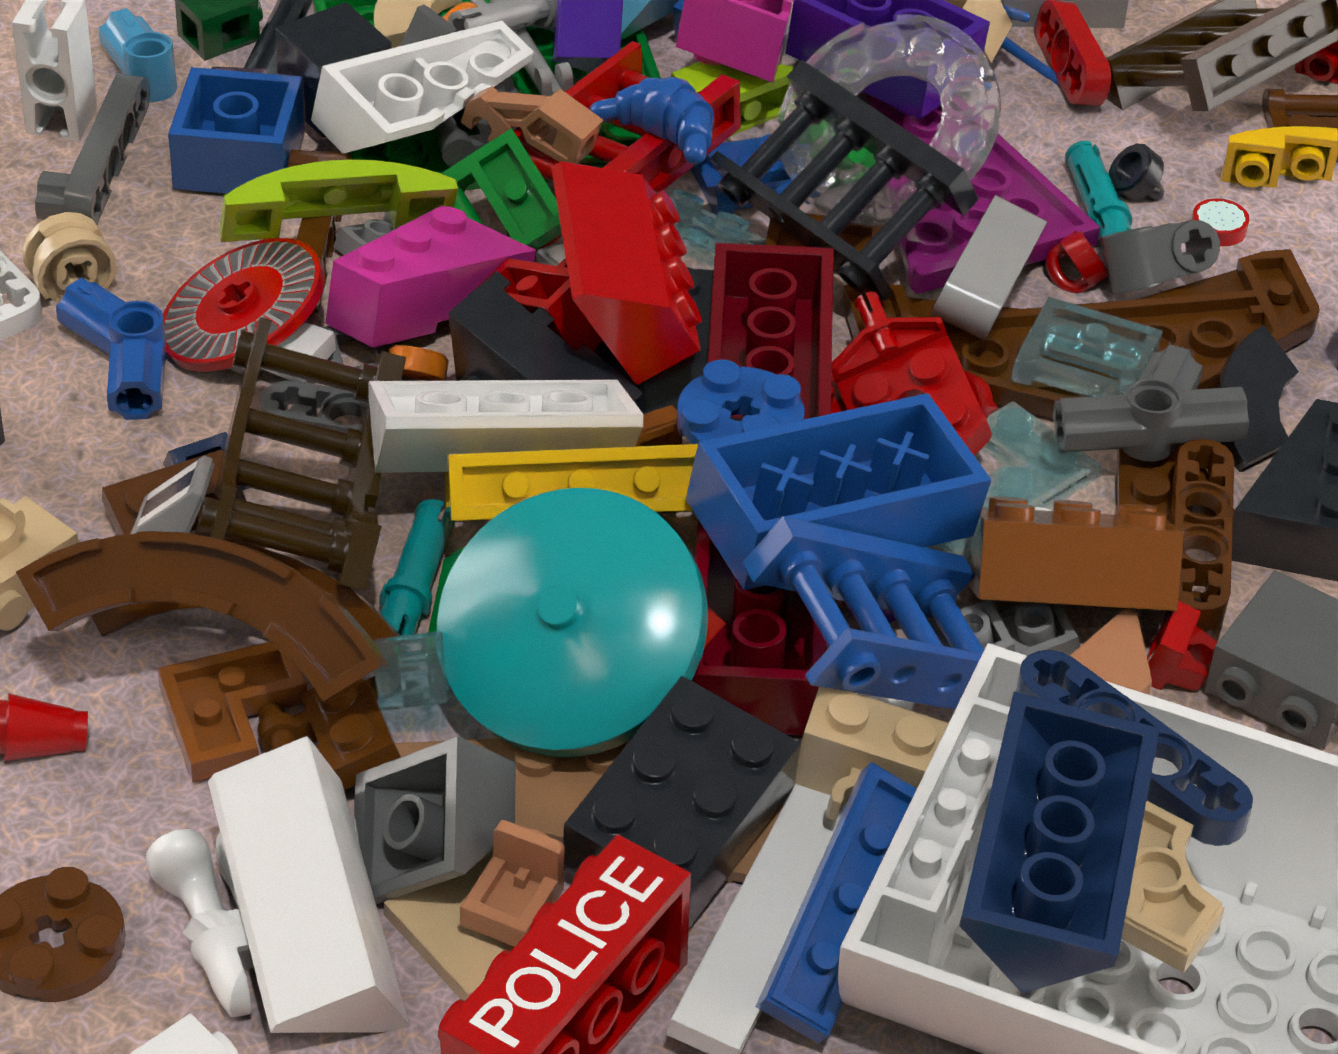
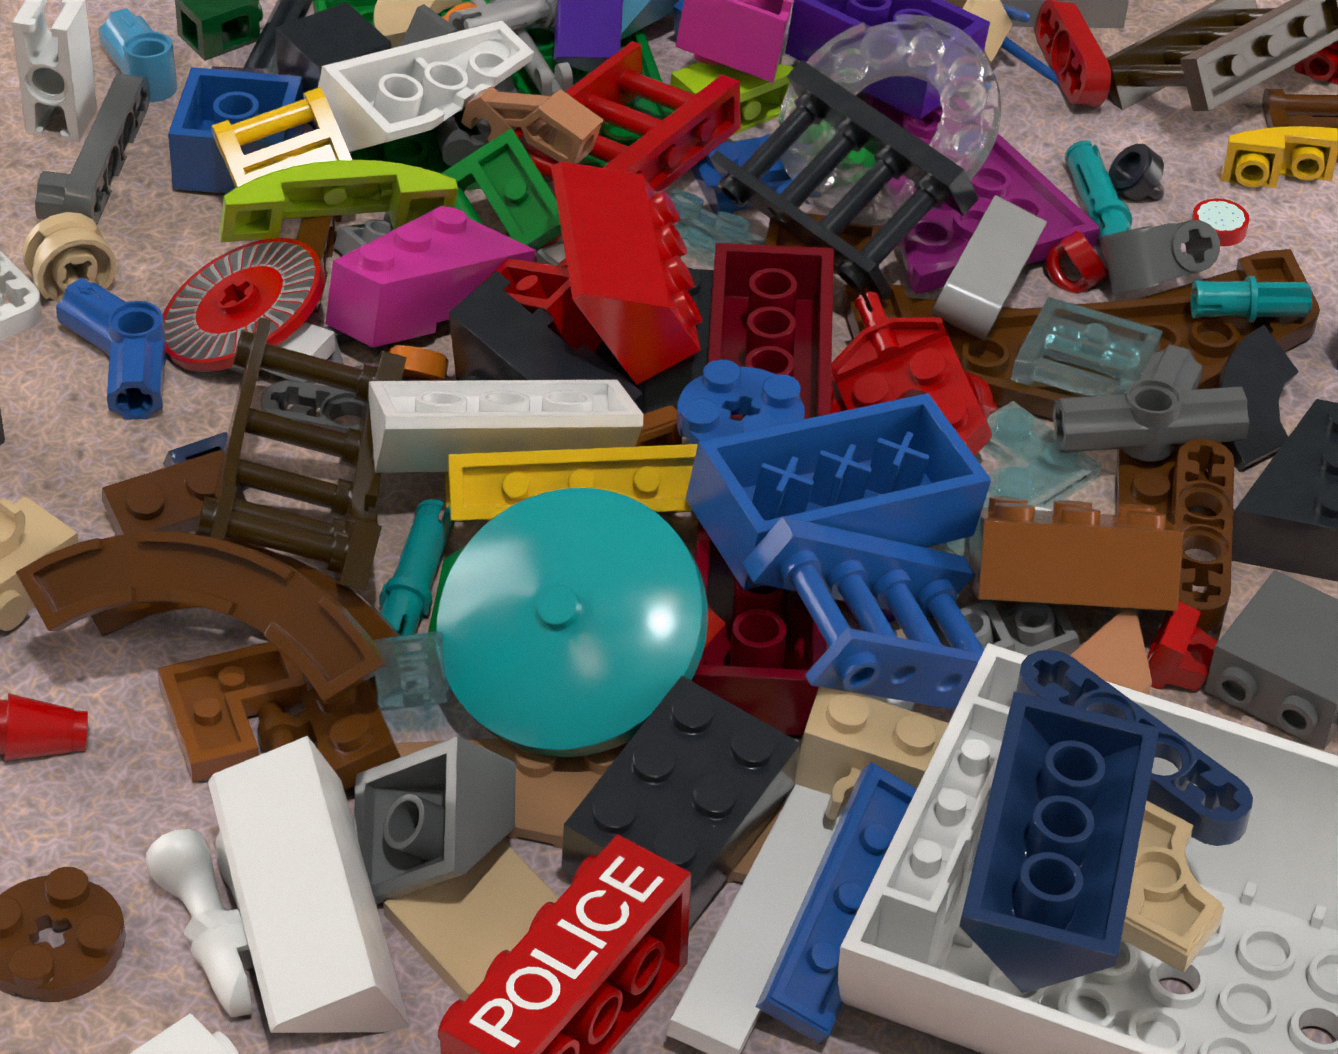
(176, 501): light grey slope -> none
(316, 146): none -> yellow plate
(515, 883): nougat bracket -> none
(665, 109): blue piece -> none
(1250, 299): none -> teal axle

